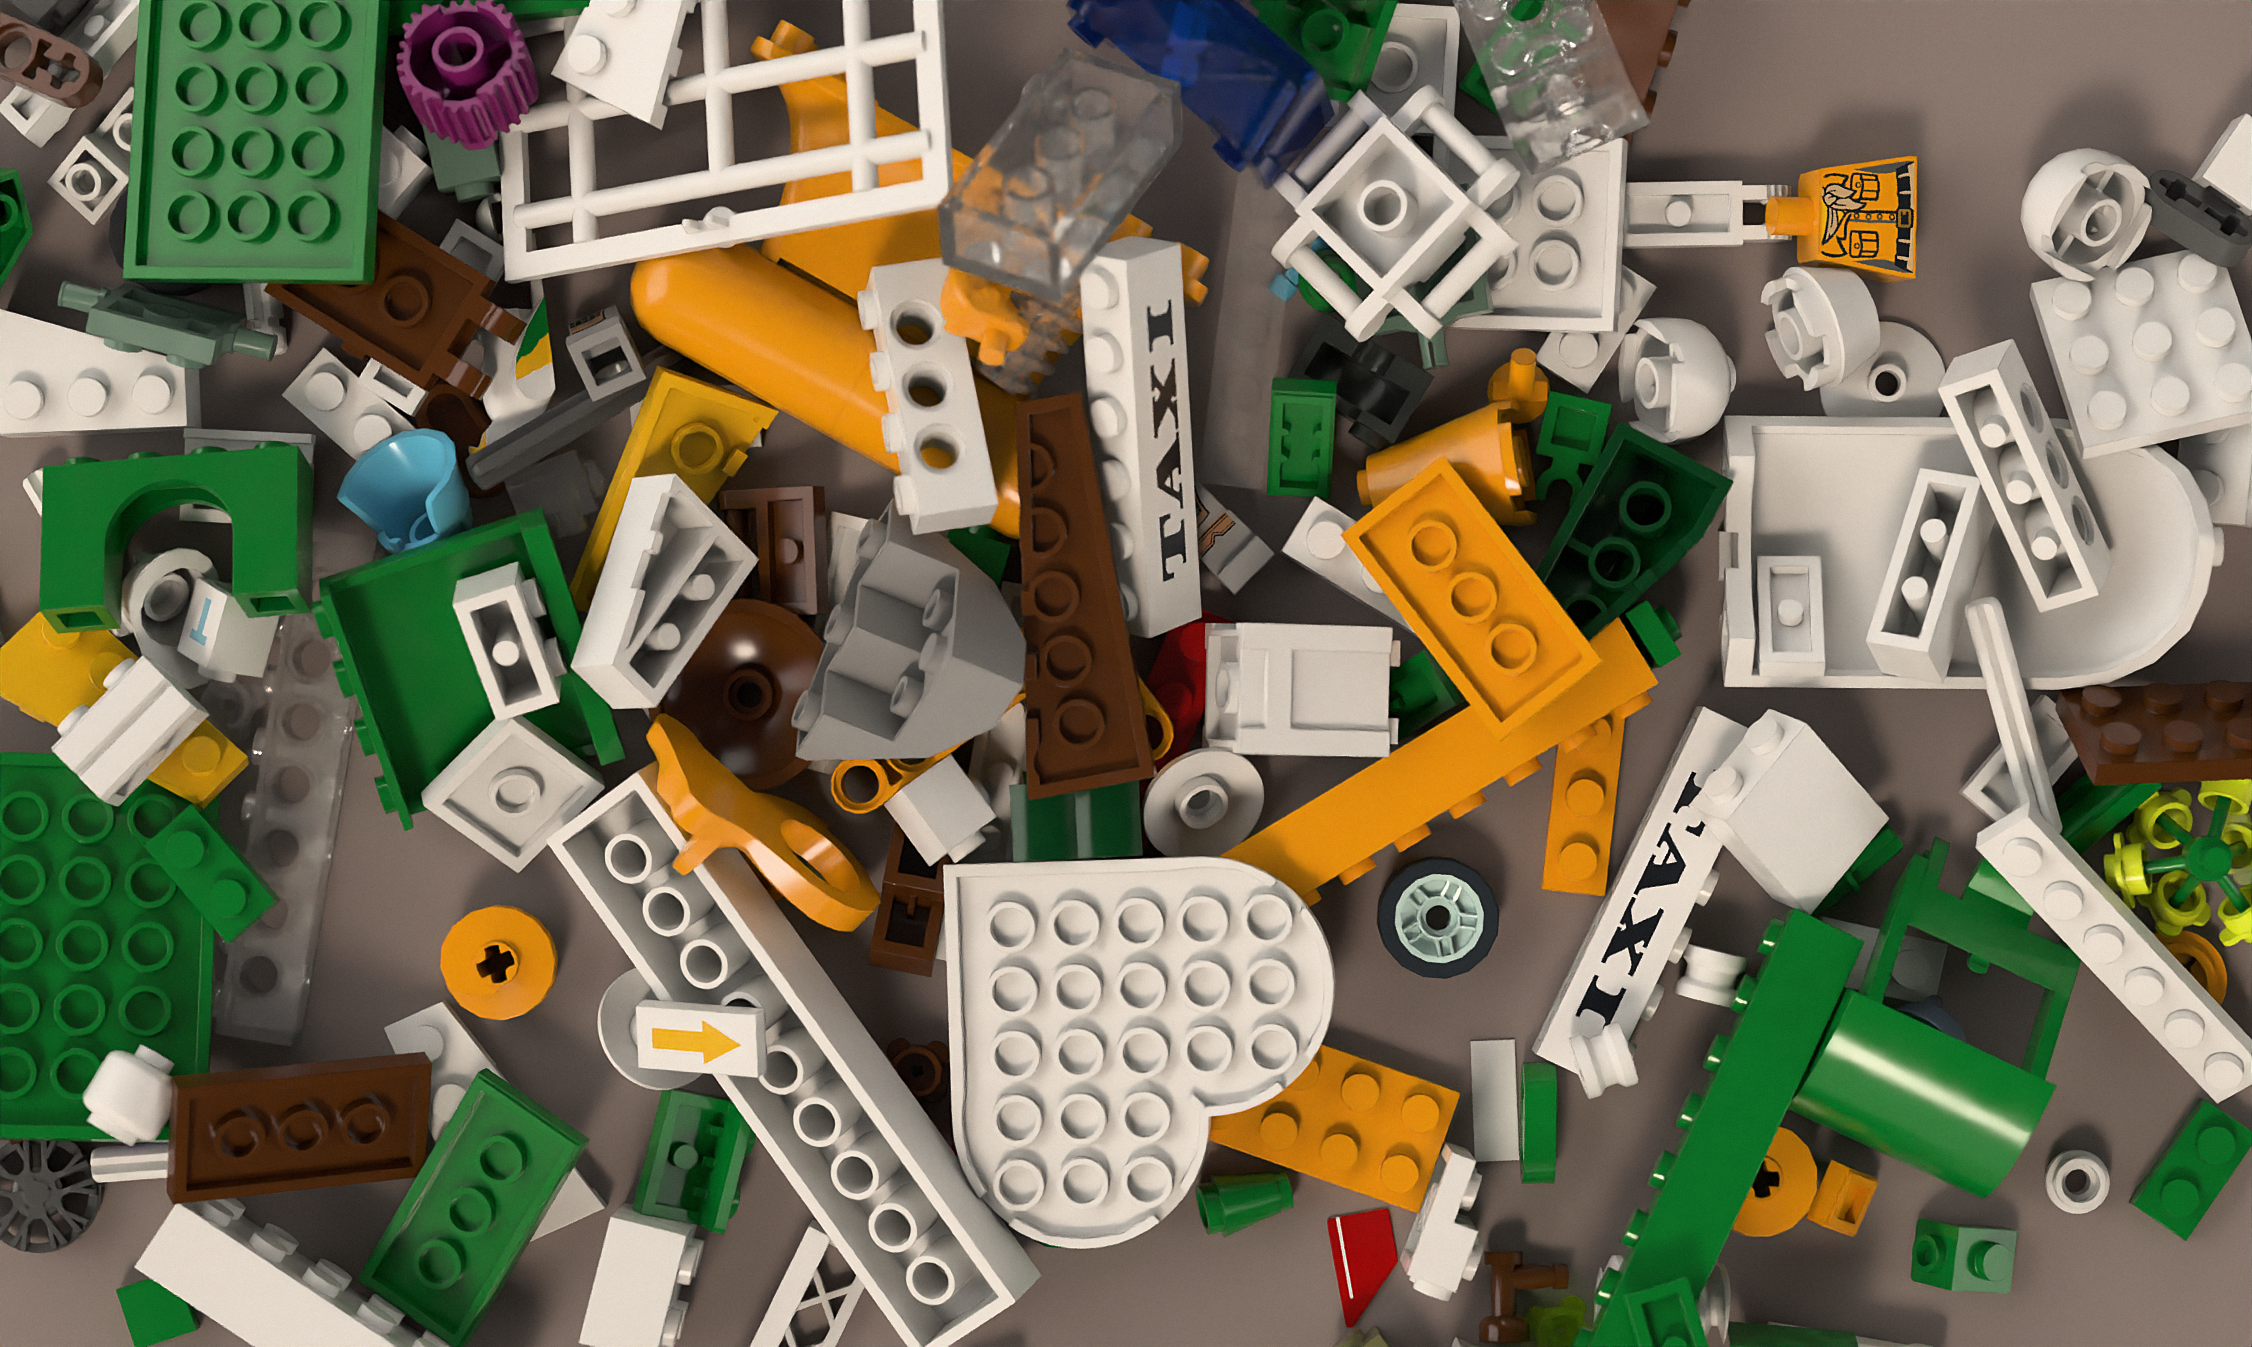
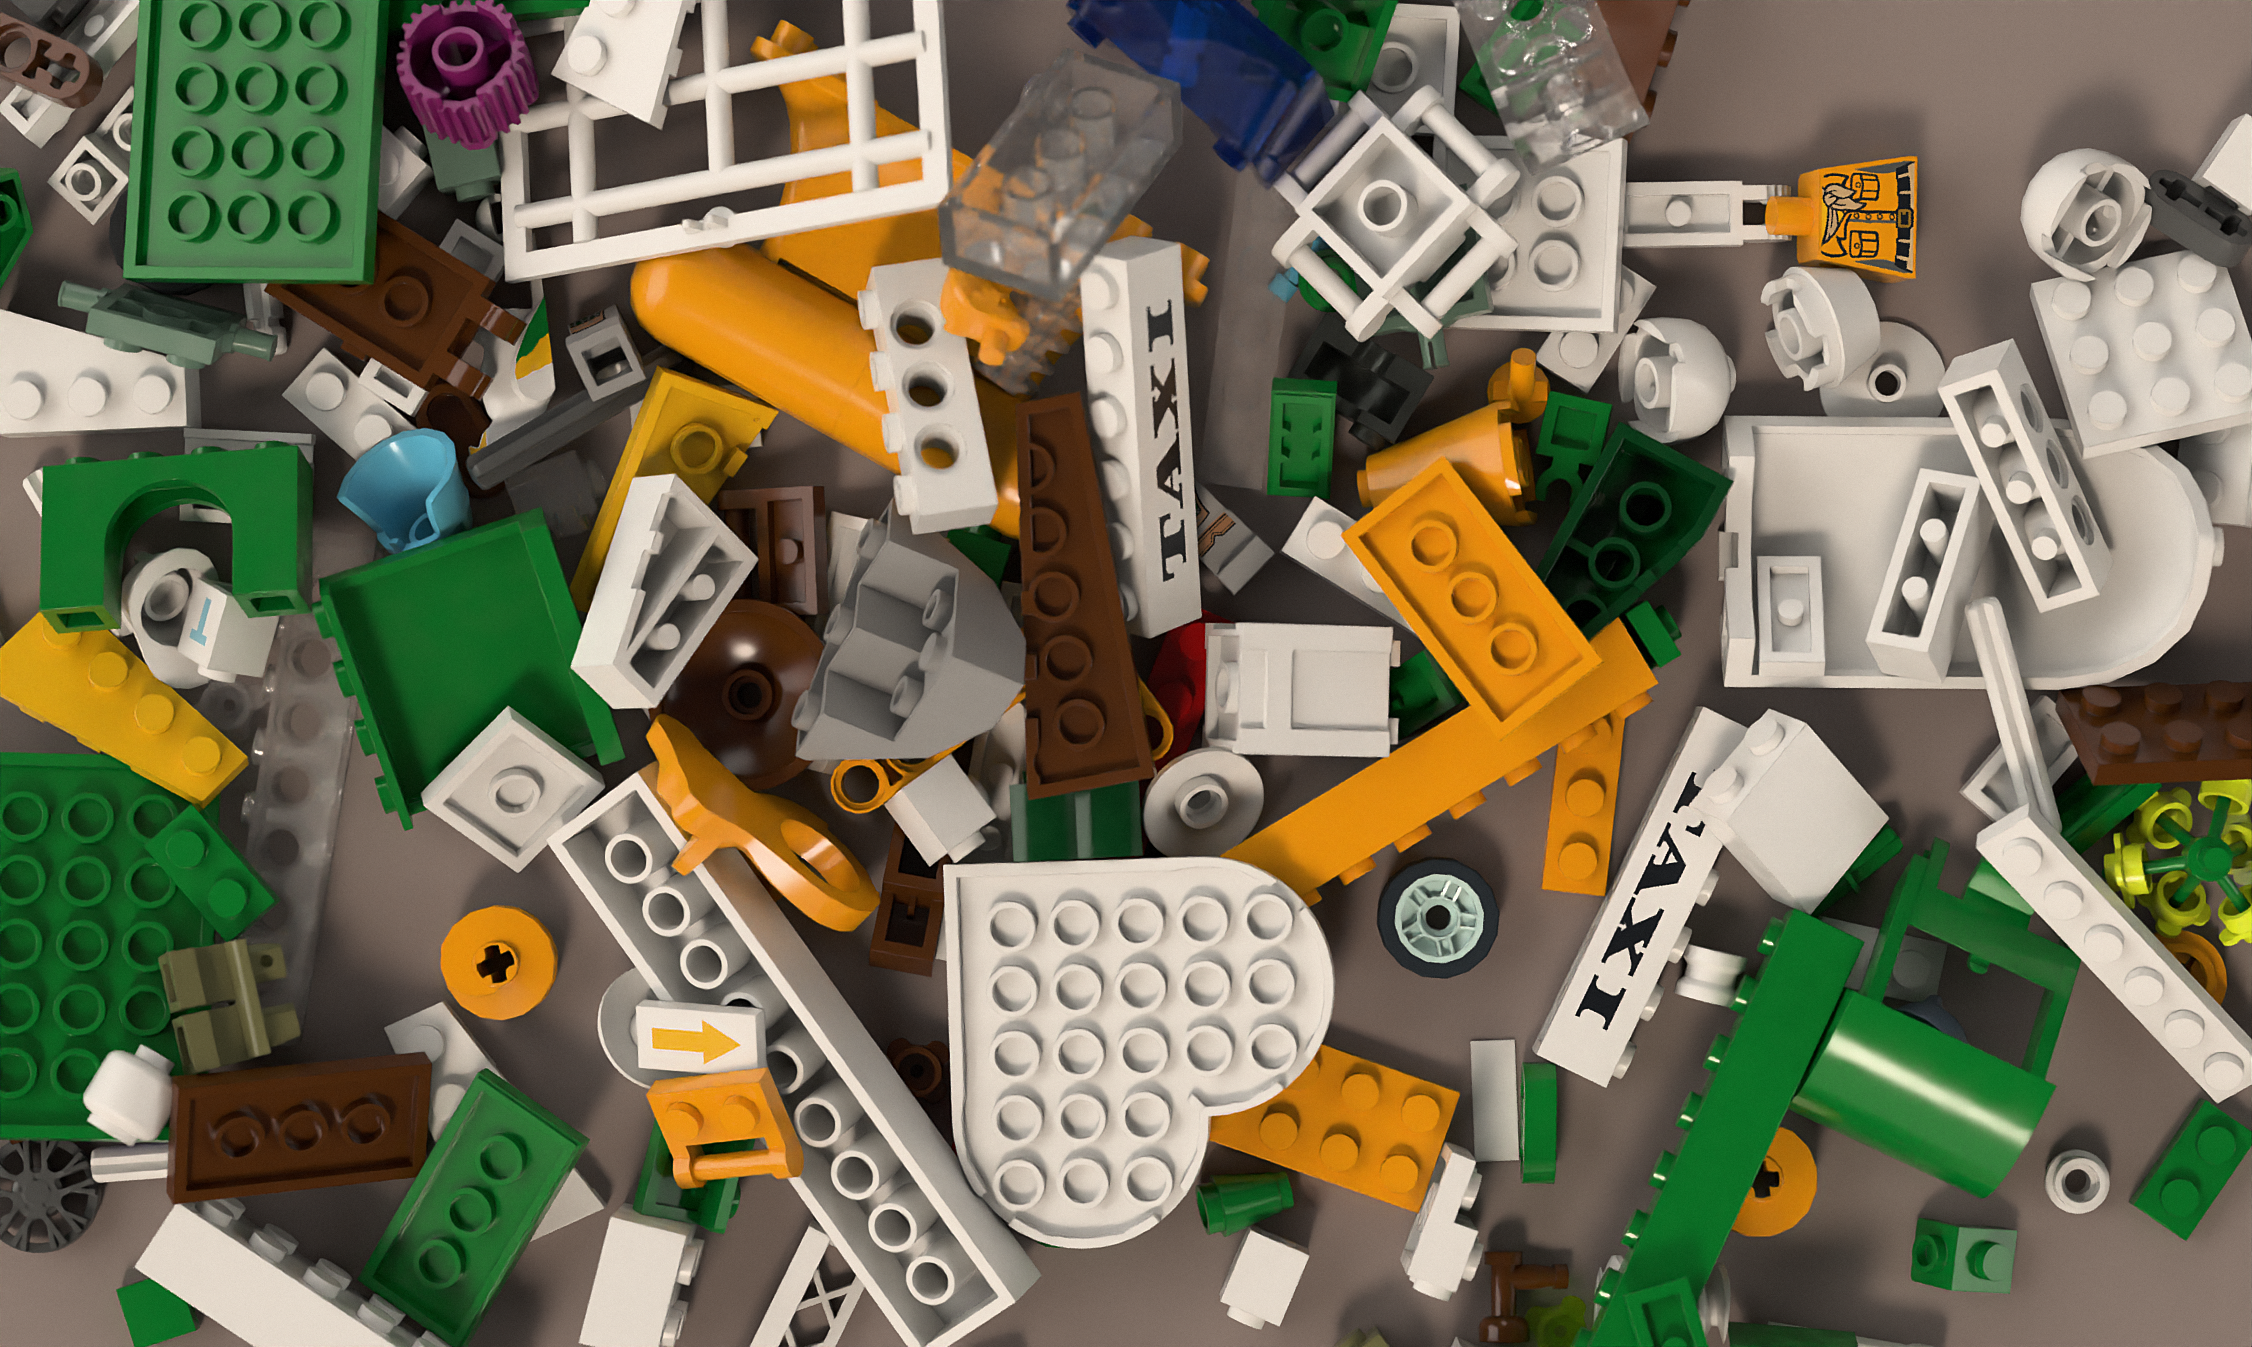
(128, 729): white brick -> none
(228, 975): none -> olive hips
(508, 640): white brick -> none
(723, 1110): none -> light orange plate
(1263, 1277): none -> white brick
(1362, 1258): red sticker -> none
(1603, 1060): white wheel -> none
(1842, 1198): light orange tile -> none

